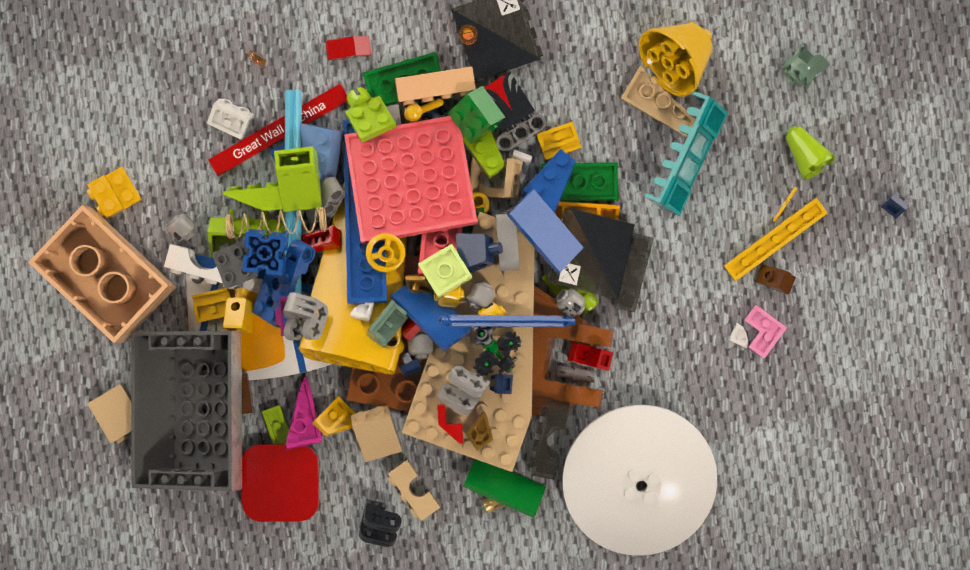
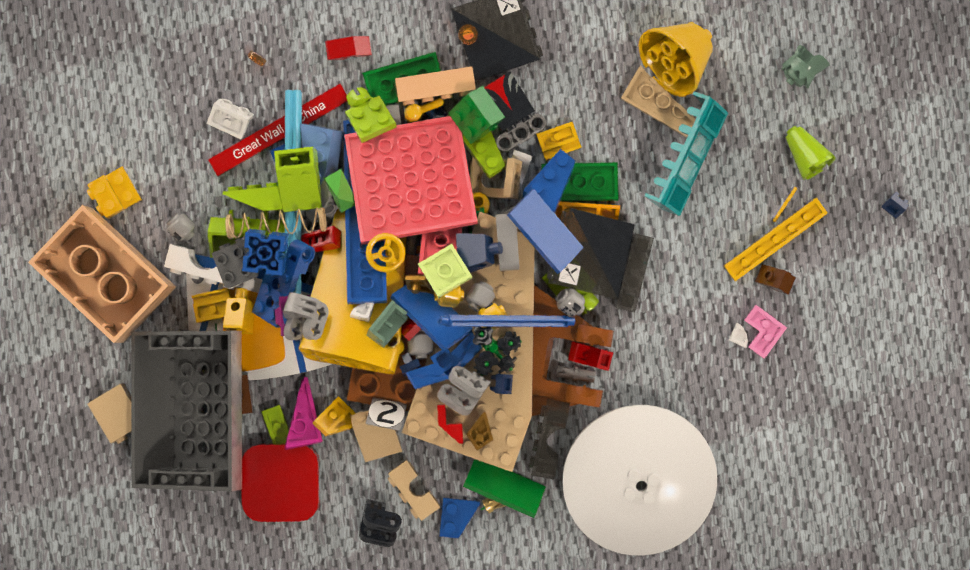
(340, 190): none -> bright green slope
(386, 413): none -> sticker
(443, 363): none -> blue plate
(456, 516): none -> blue wing

